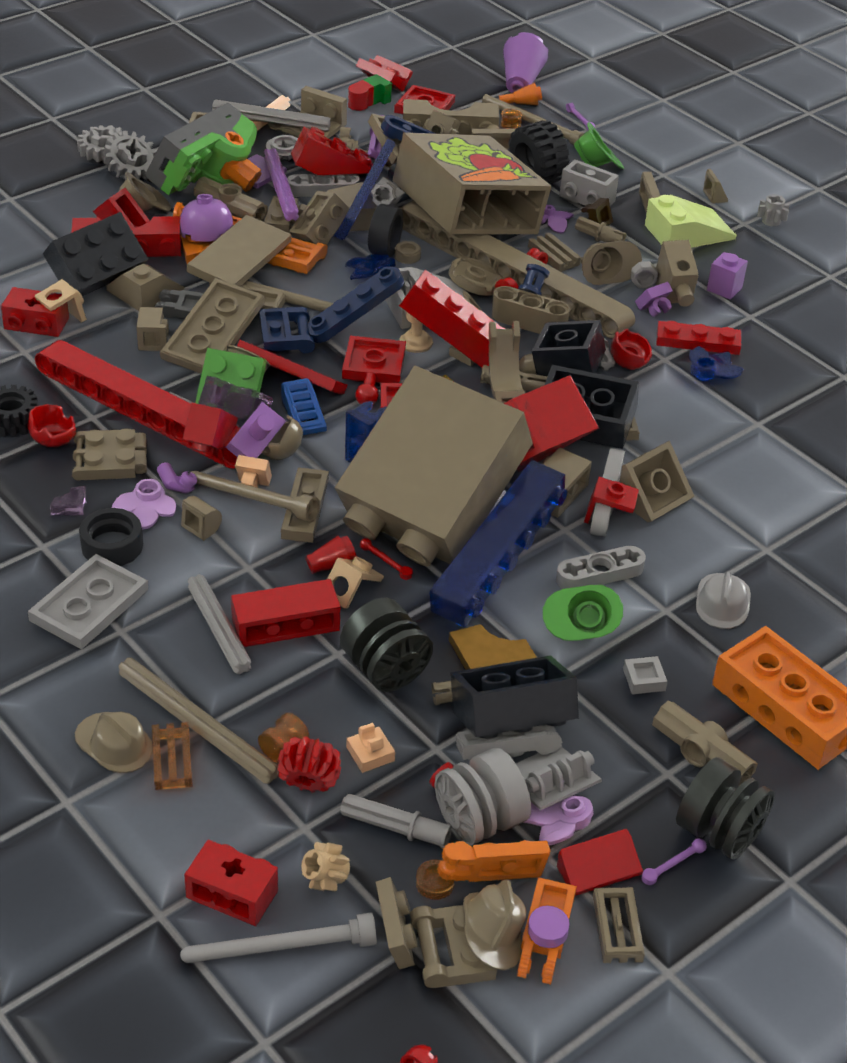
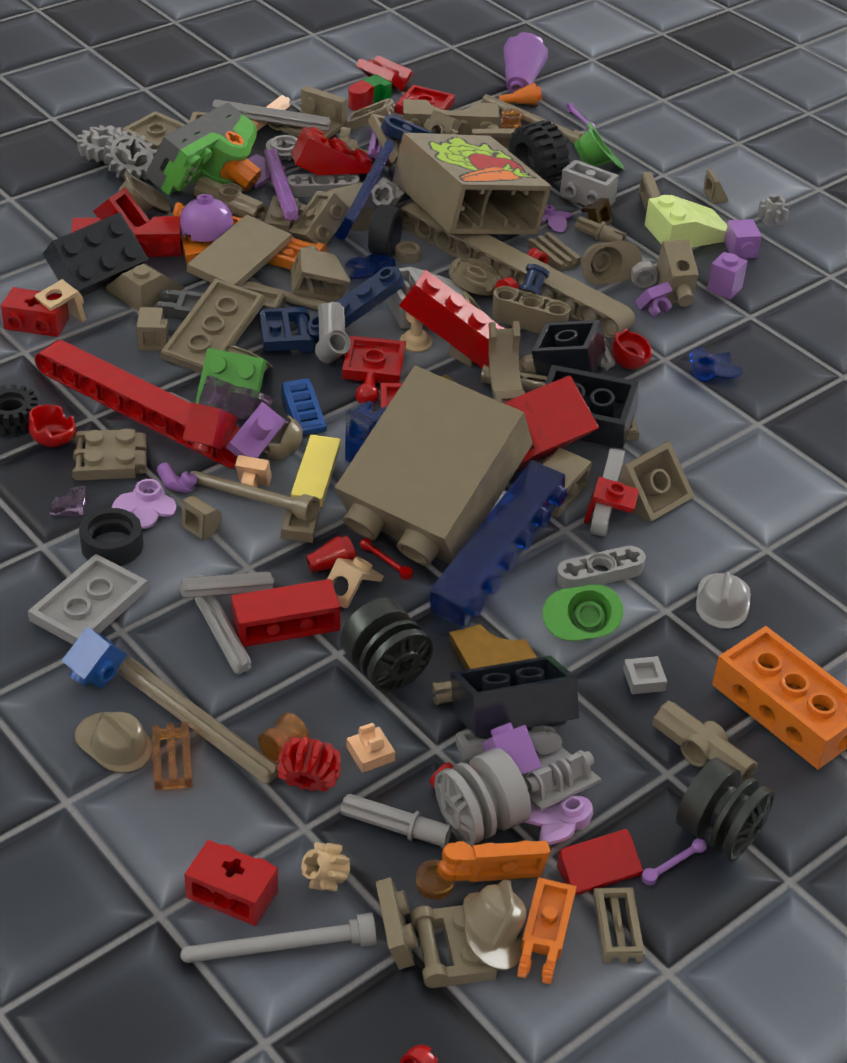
(93, 659): none -> brick
(154, 127): none -> dark tan plate
(225, 584): none -> light grey axle
(295, 368): red tile -> none
(317, 467): none -> light yellow tile
(318, 275): none -> dark tan torso
(331, 332): none -> light grey piece
(360, 117): none -> dark tan tile
(516, 744): none -> medium lavender brick
(548, 926): medium lavender tile -> none
(691, 336): red plate -> none
(743, 238): none -> medium lavender brick

